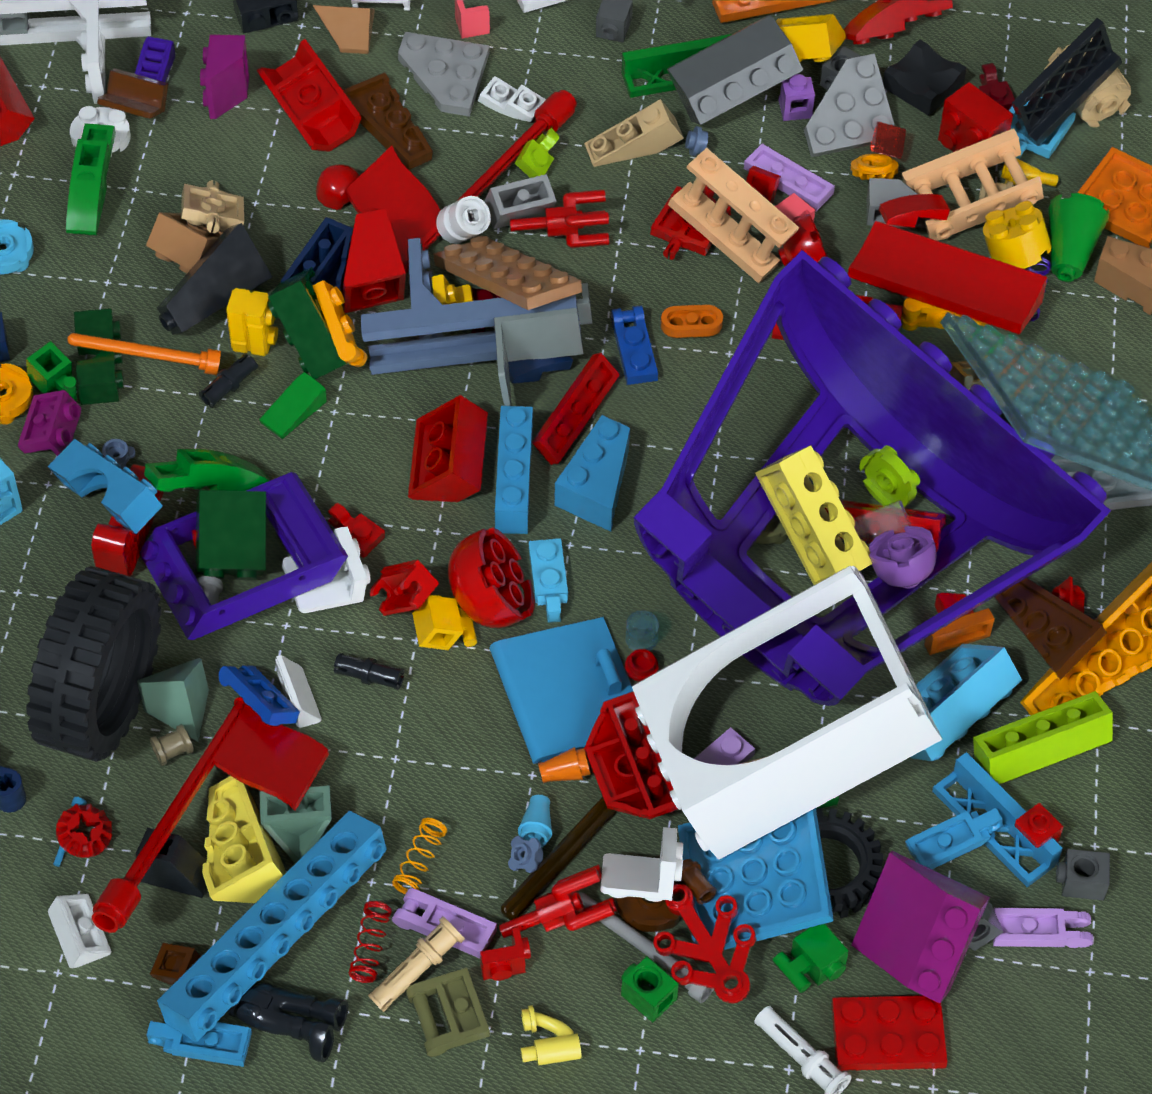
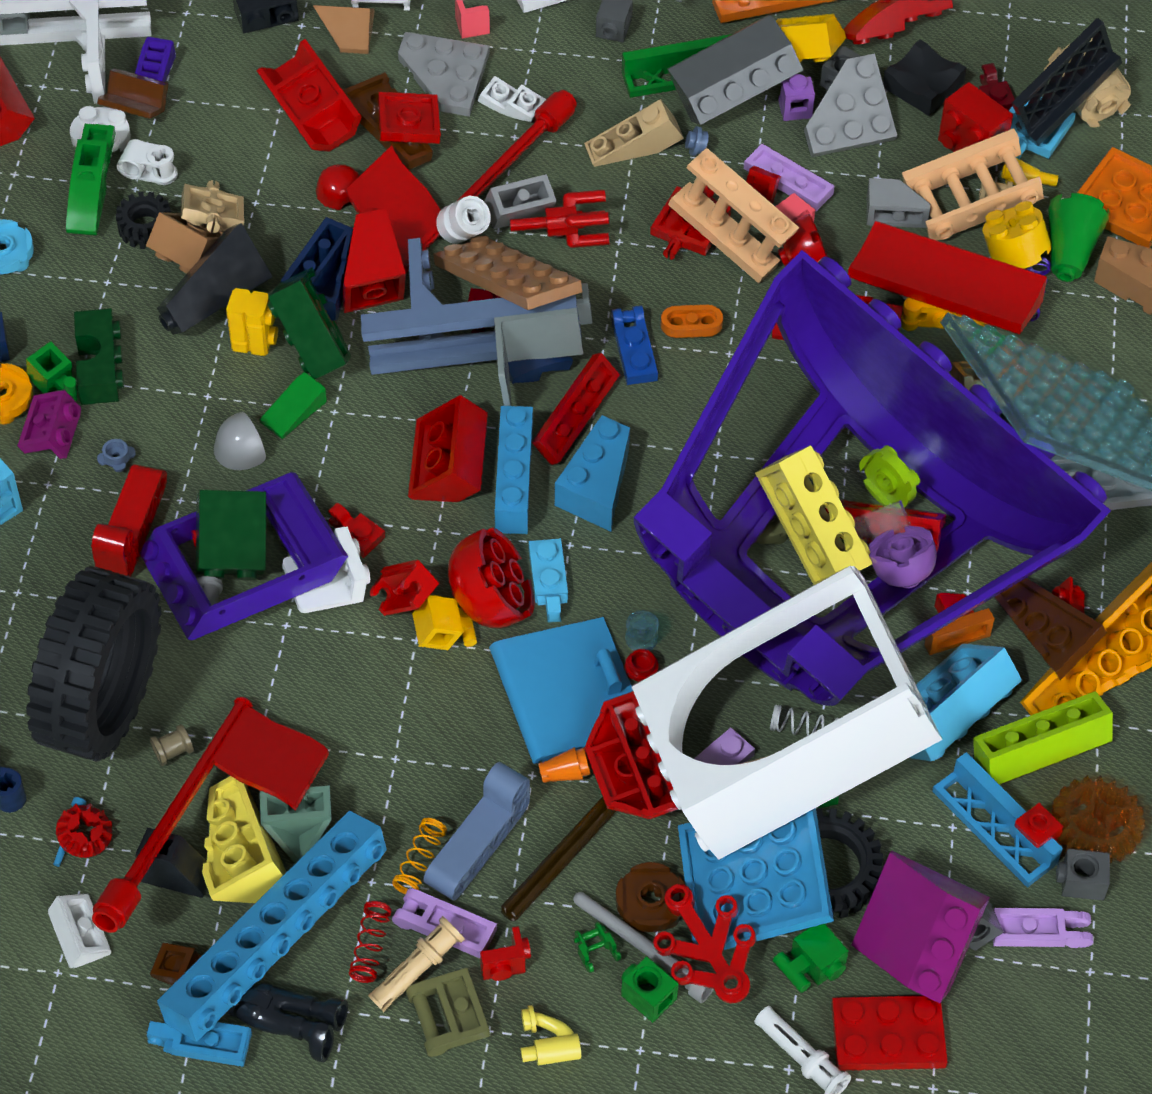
(126, 498): dark azure arch -> none
(136, 208): none -> black tyre
(145, 161): none -> white piece
(177, 696): sand green slope -> none
(204, 468): green slope -> none
(206, 361): orange piece -> none
(225, 73): magenta slope -> none
(228, 380): black pin -> none
(238, 443): none -> light grey helmet
(259, 694): blue plate -> none
(297, 691): white slope -> none
(339, 324): light orange plate -> none
(369, 671): black pin -> none
(408, 117): none -> red plate
(448, 293): yellow bracket -> none
(481, 833): none -> sand blue beam
(532, 857): sand blue plate -> none
(534, 157): lime plate -> none
(537, 820): medium azure cone -> none
(564, 906): red plant -> none
(606, 941): none -> green piece
(644, 876): white bracket -> none
(697, 882): reddish brown pin -> none
(775, 720): none -> white piece
(874, 166): light orange gear -> none
(888, 140): clear red slope -> none
(906, 210): red slope -> none
(953, 837): dark azure hinge -> none
(1104, 811): none -> clear orange gear

